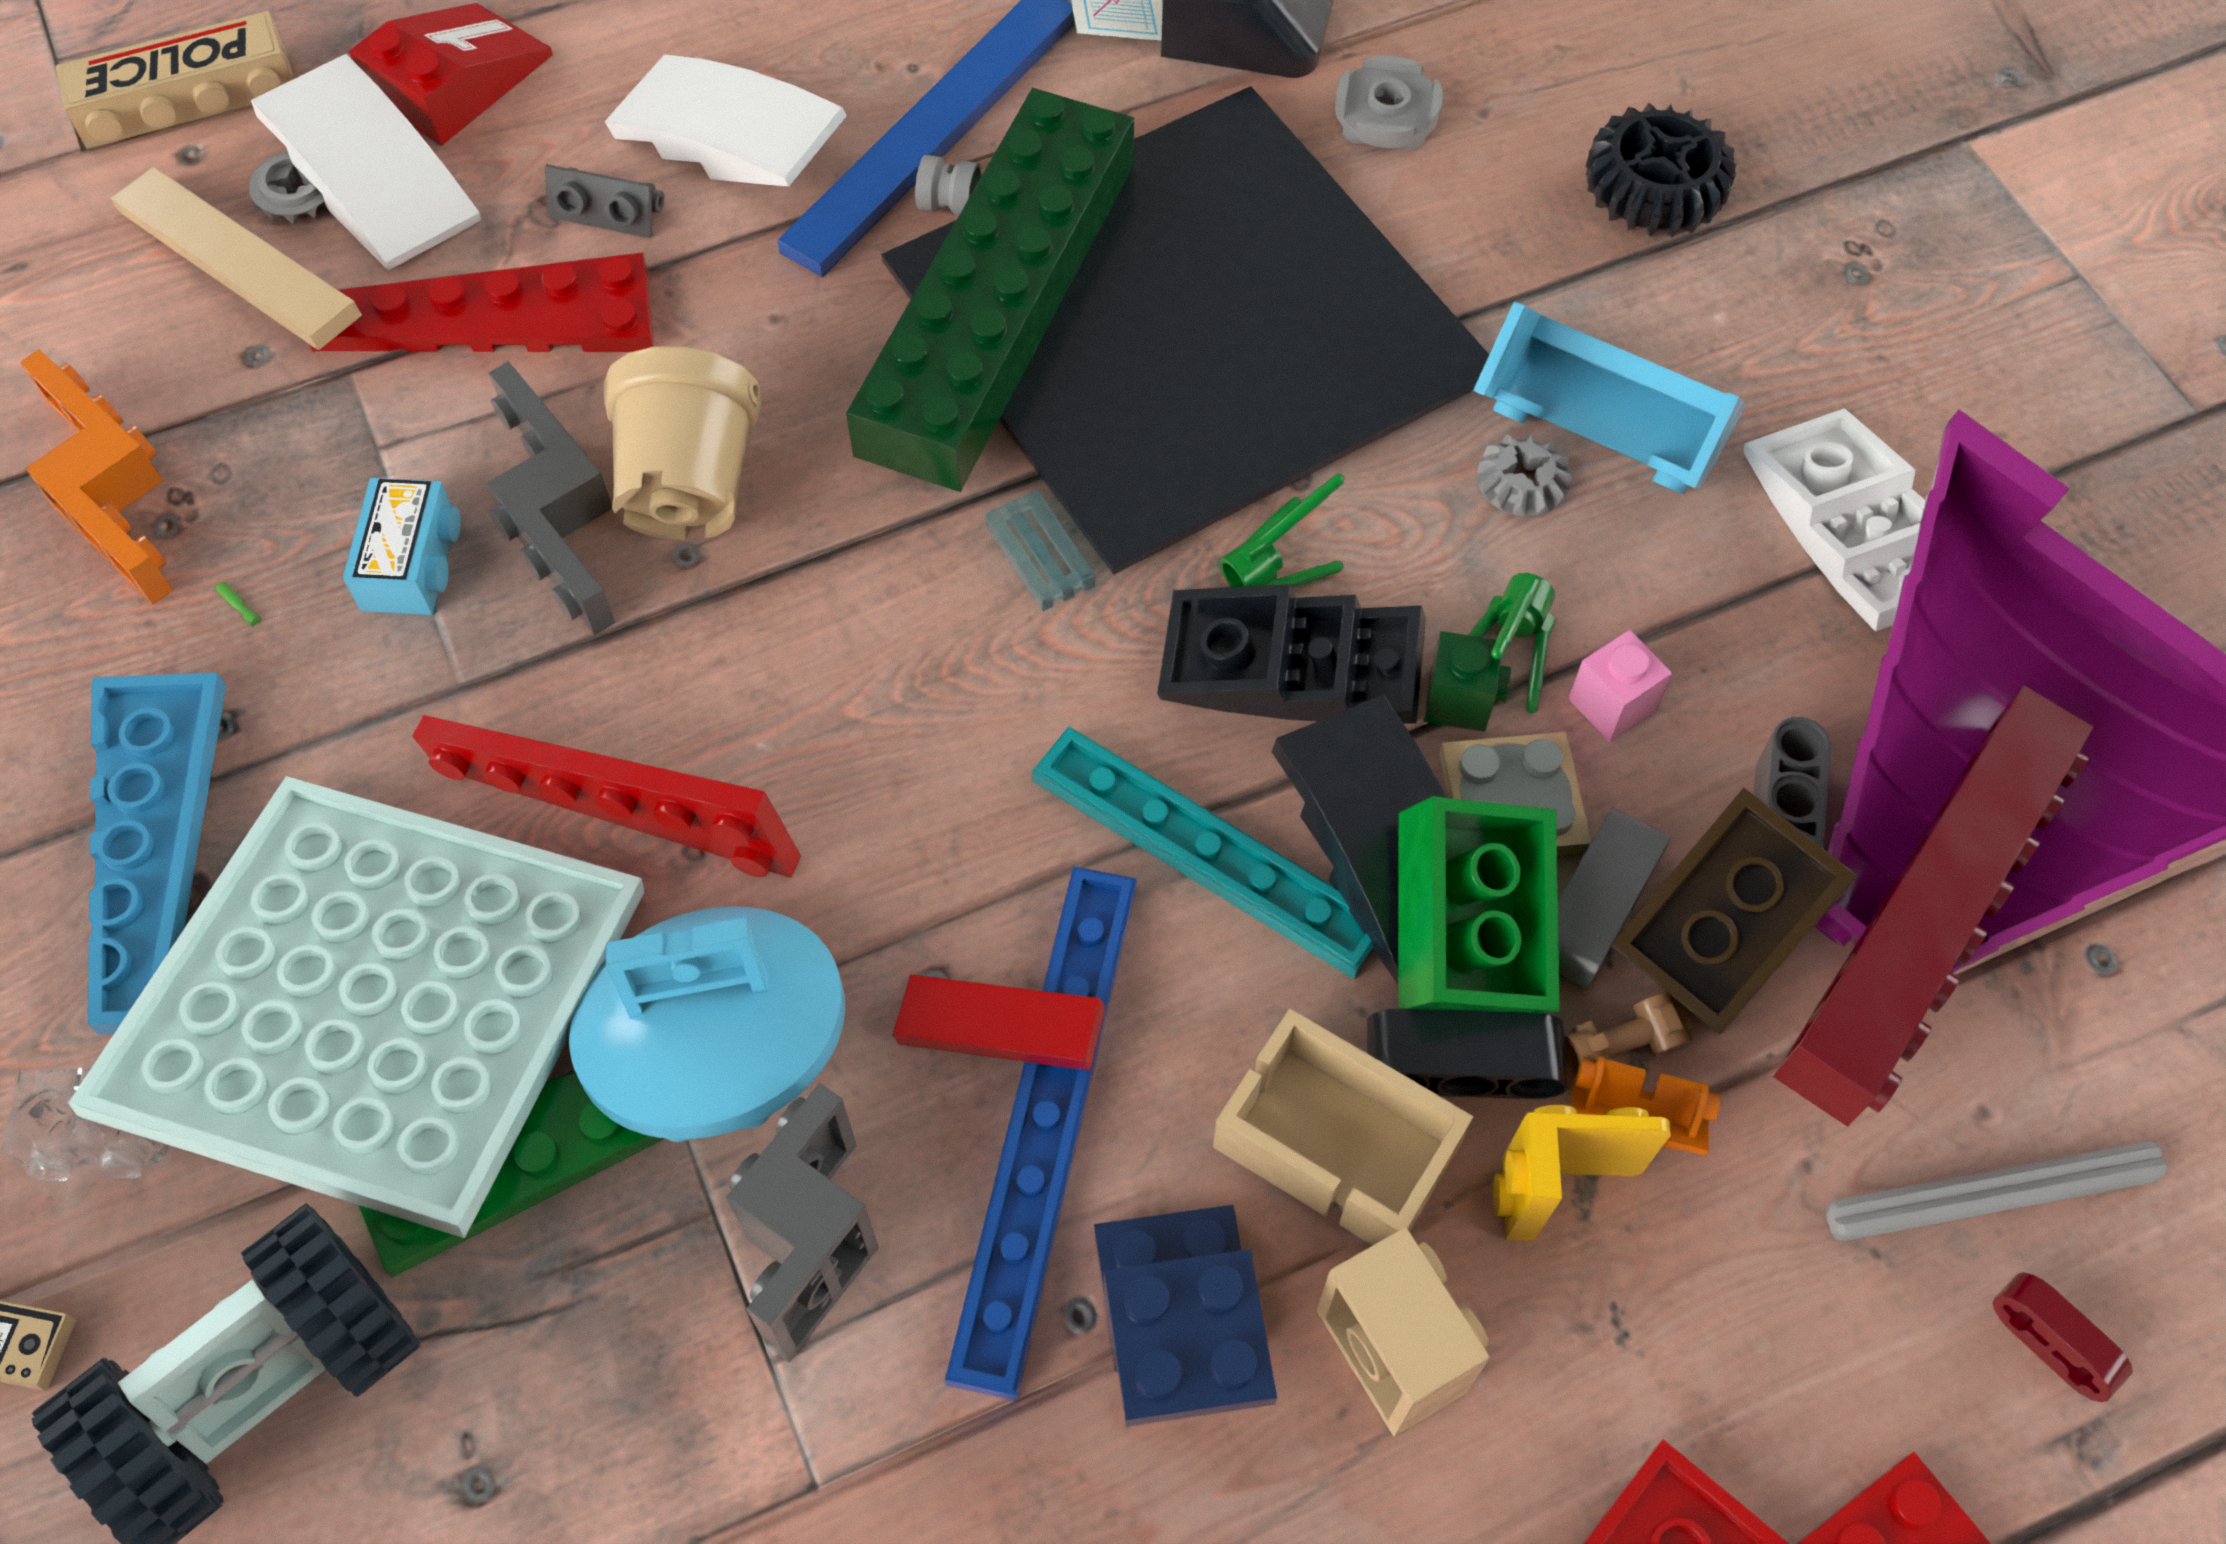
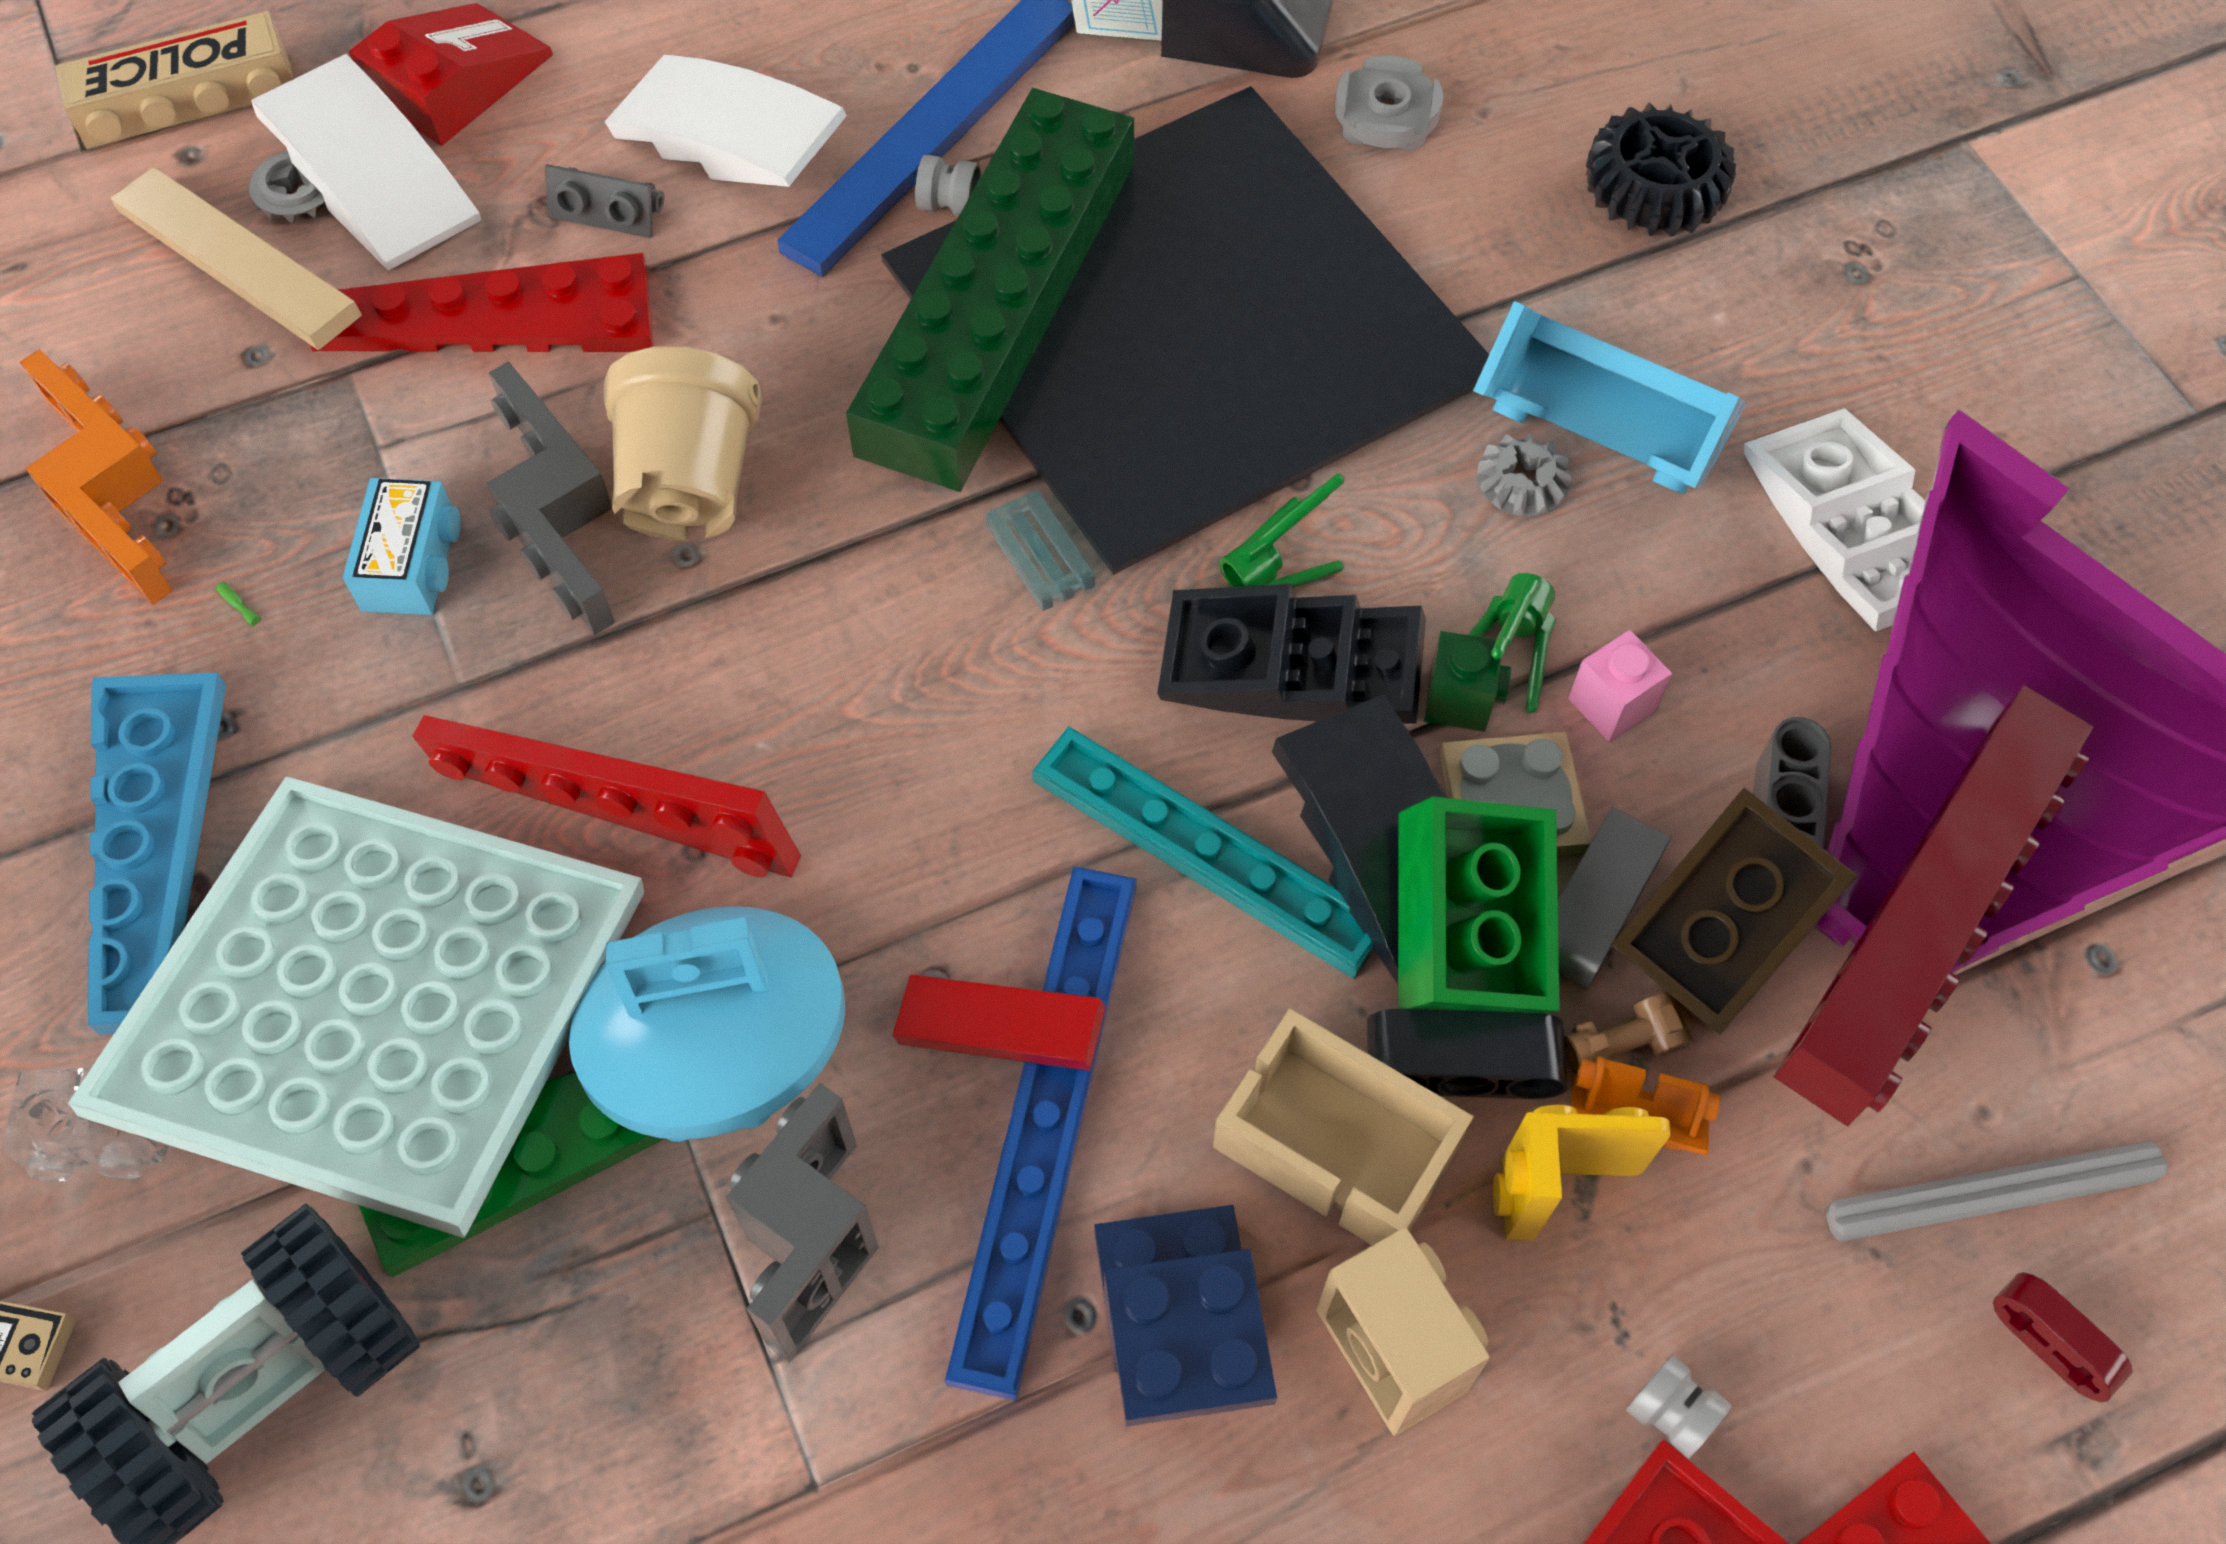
(1679, 1407): none -> light grey wheel

